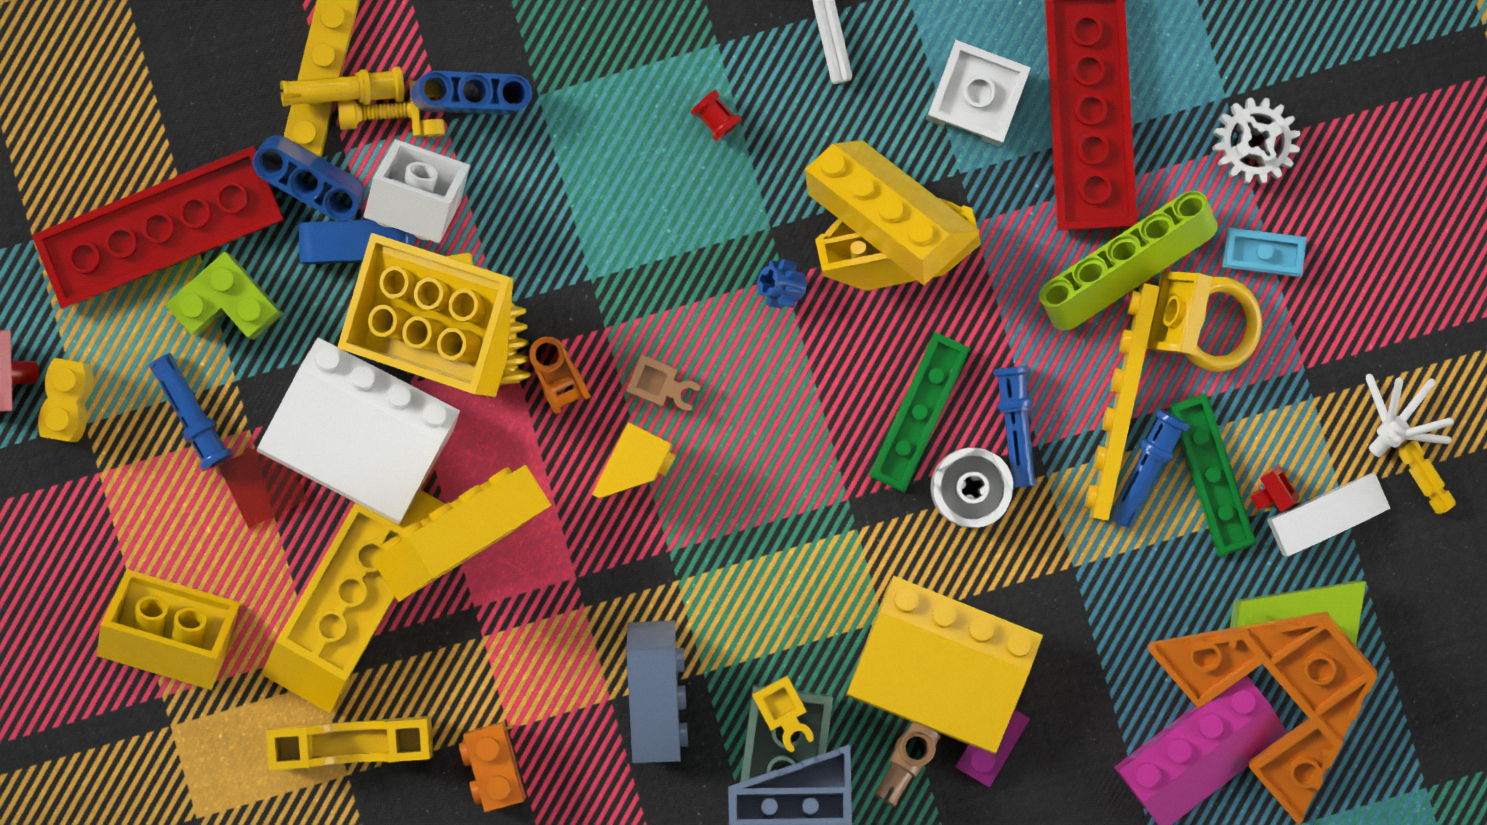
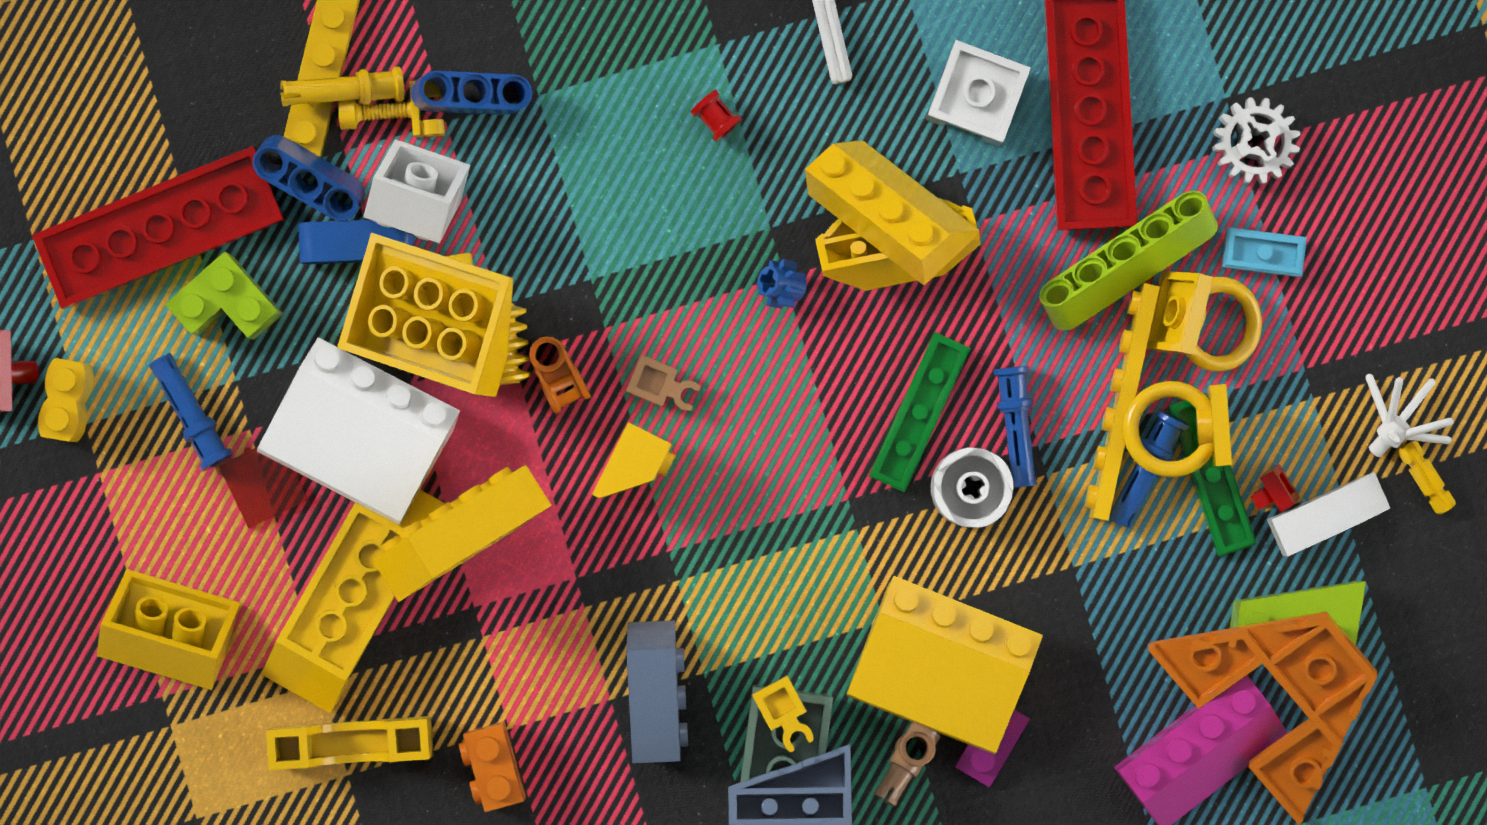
(1212, 428): none -> yellow tile

